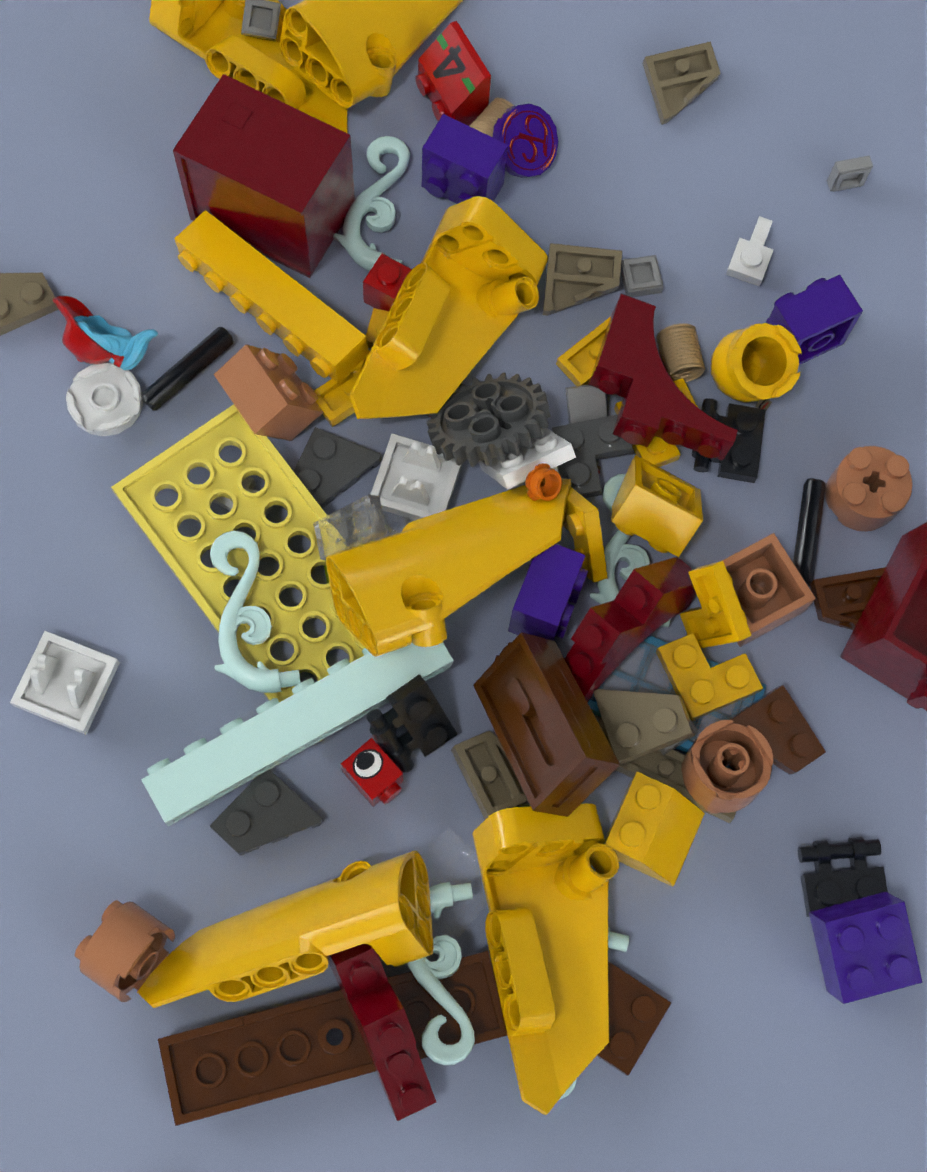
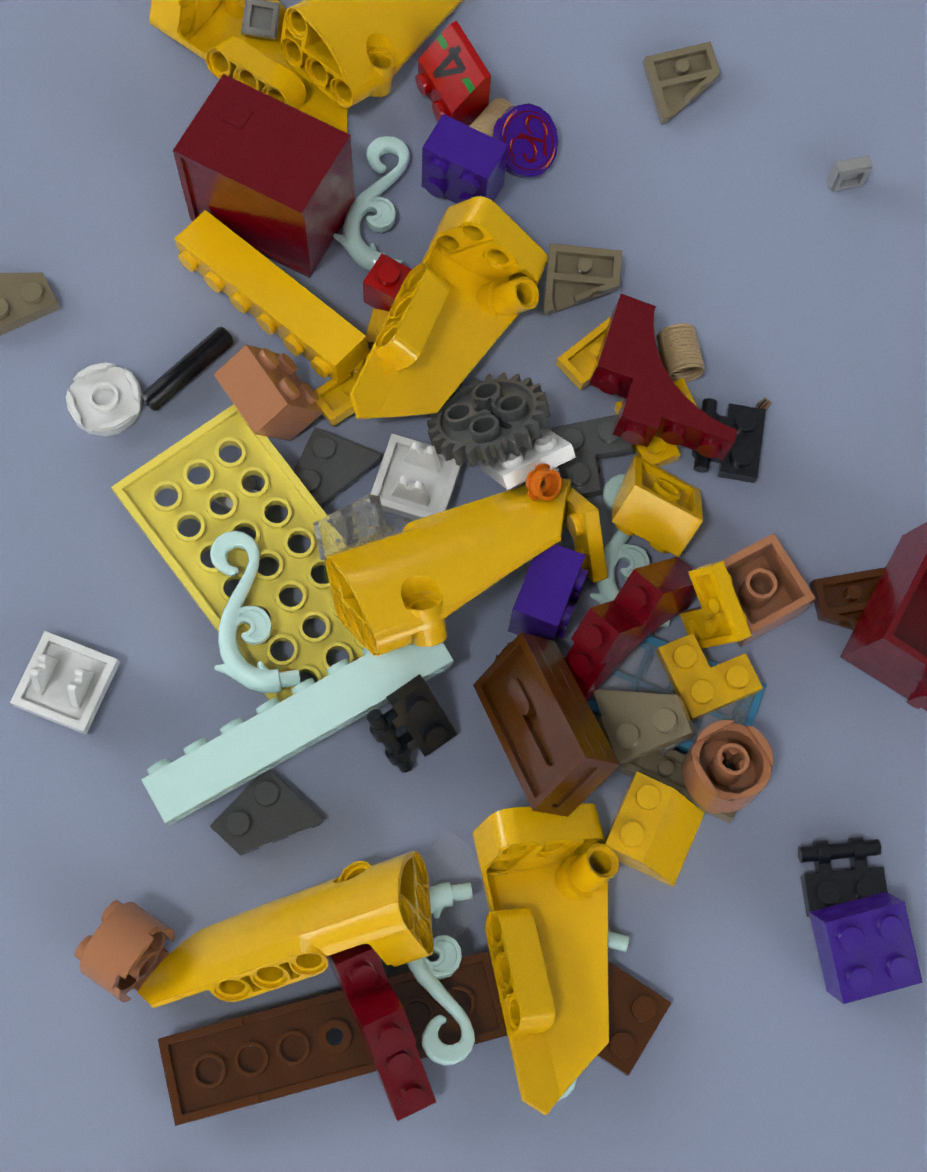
(98, 342): hair -> none
(373, 773): red brick -> none
(489, 773): dark tan wing -> none
(585, 403): light grey tile -> none
(641, 276): light grey tile -> none
(751, 256): white plate -> none
(756, 363): yellow tile -> none
(784, 728): reddish brown wing -> none
(809, 528): black axle -> none
(818, 316): dark purple brick -> none
(869, 488): nougat brick -> none

